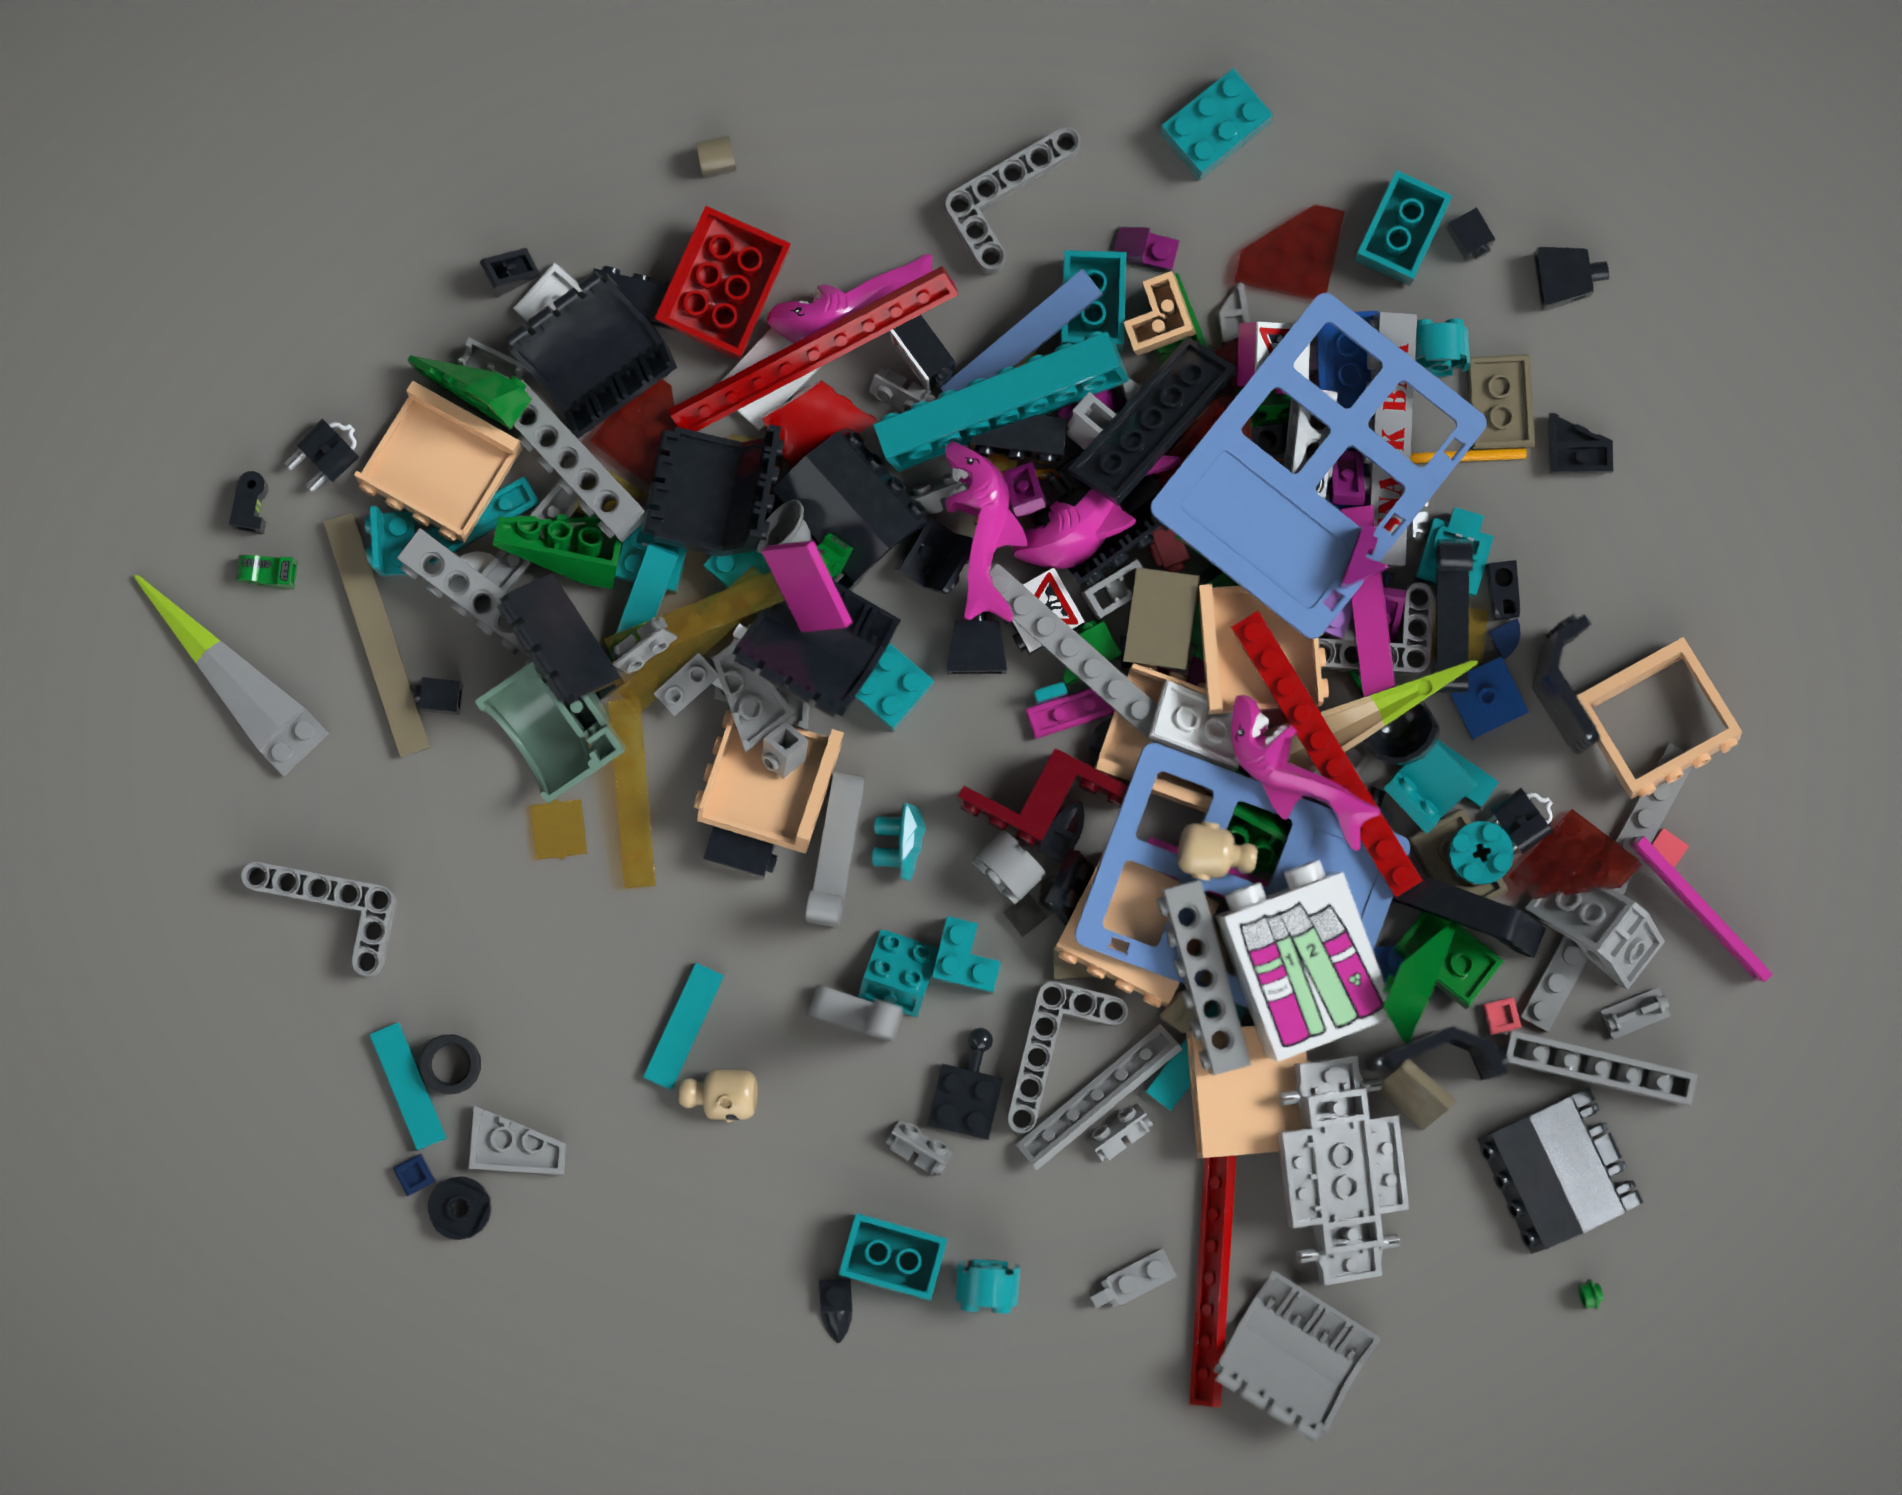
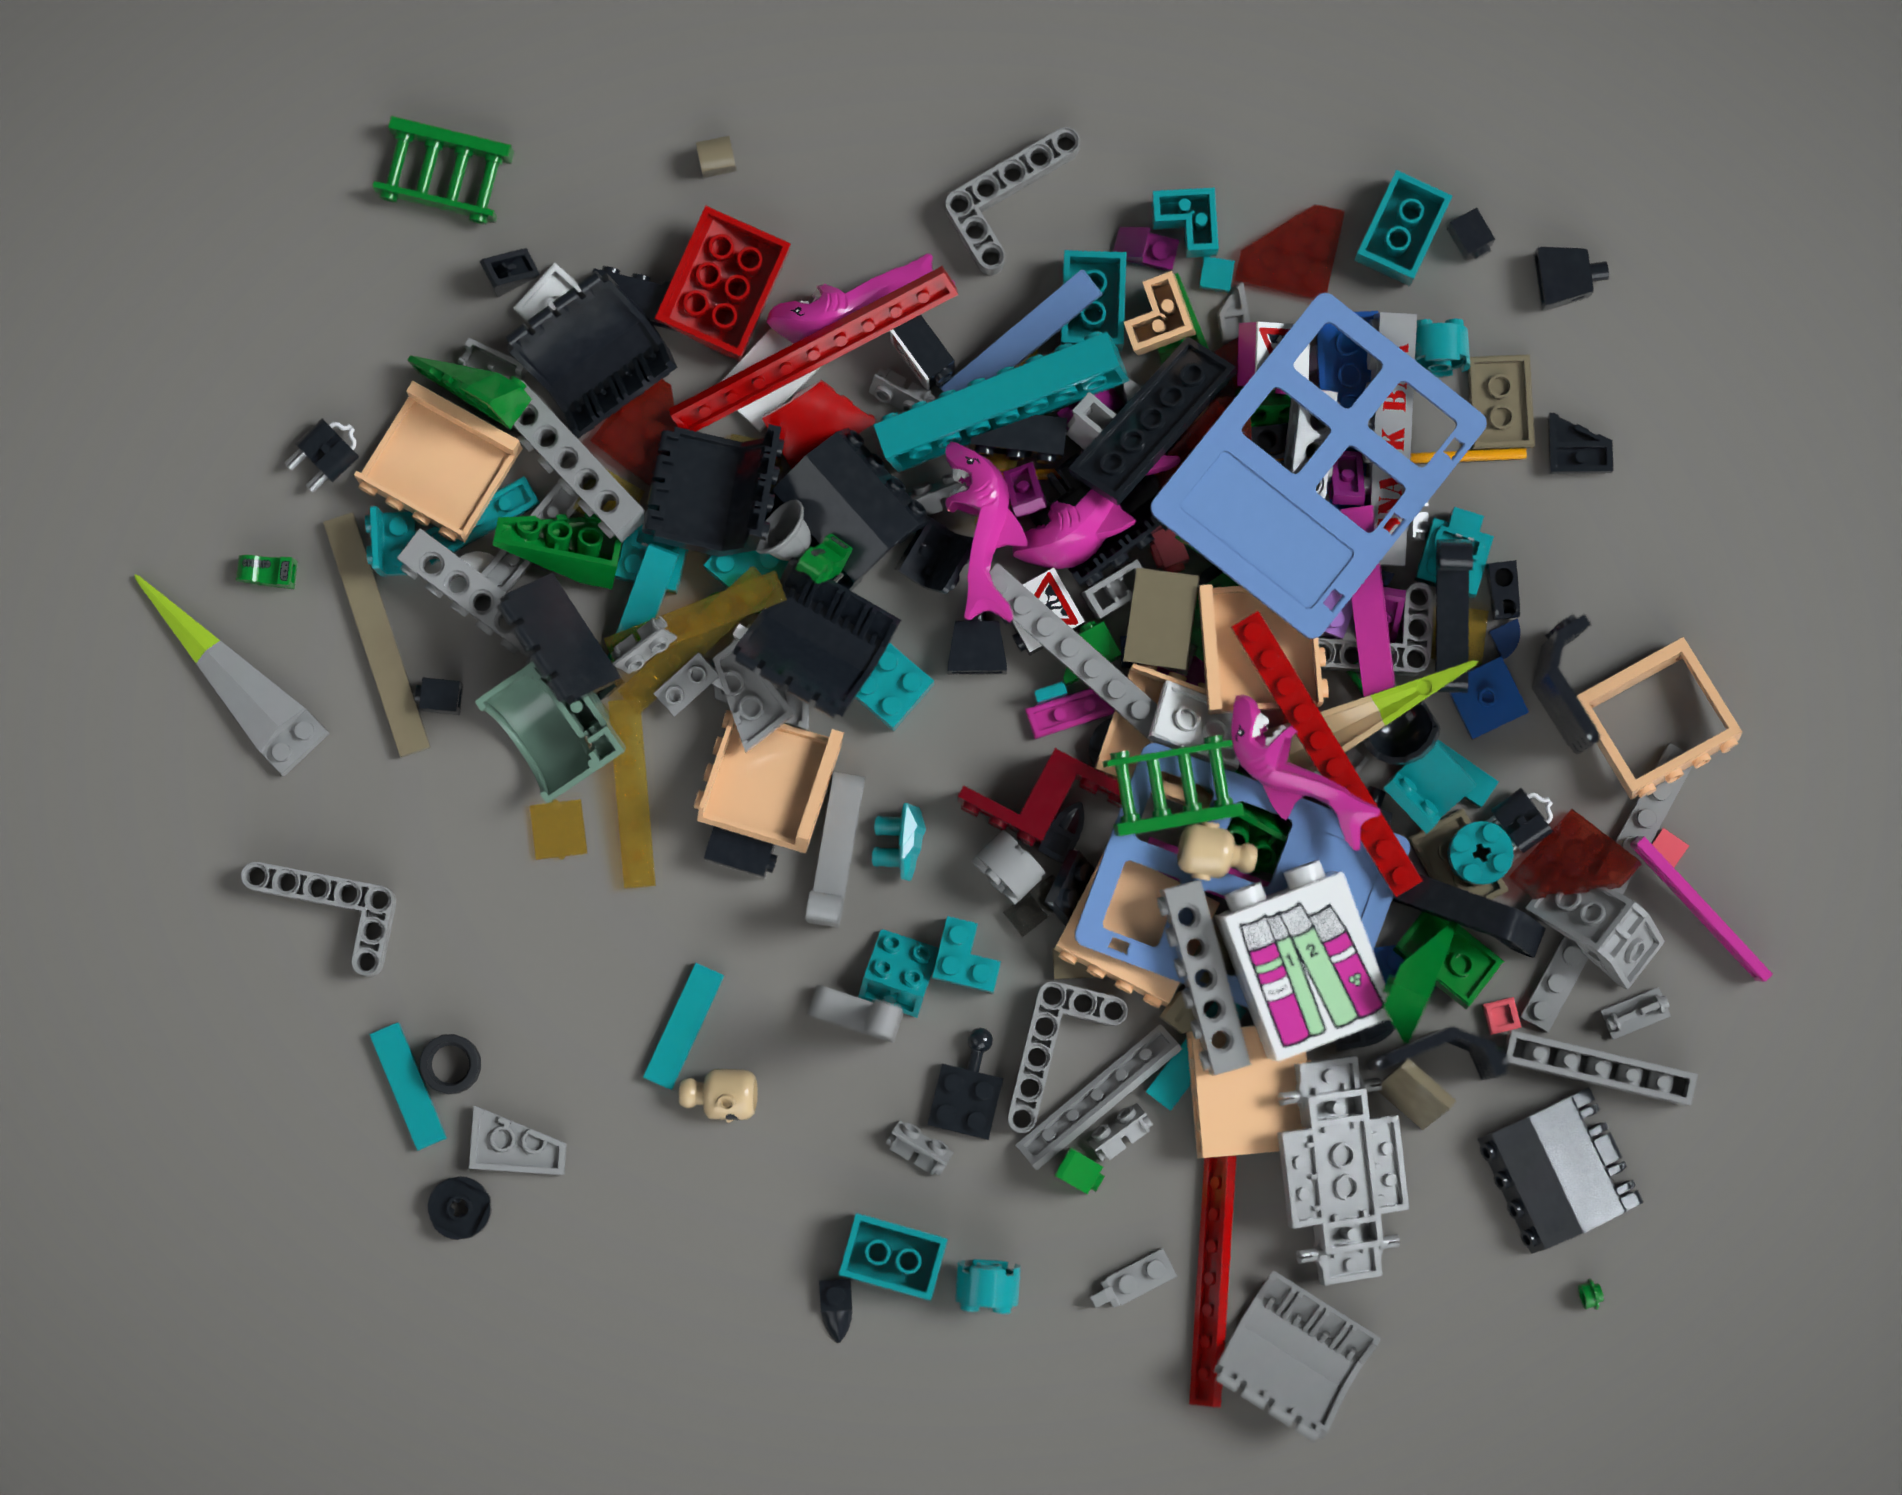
(247, 503): black leg -> none
(414, 1175): dark blue tile -> none
(435, 139): none -> green fence
(784, 750): light grey brick -> none
(807, 586): dark pink tile -> none
(1080, 1172): none -> green slope
(1162, 815): none -> green fence
(1192, 211): none -> teal brick
(1216, 124): teal brick -> none
(1217, 274): none -> teal tile
(1359, 567): magenta slope -> none
(1365, 1037): none -> black plate

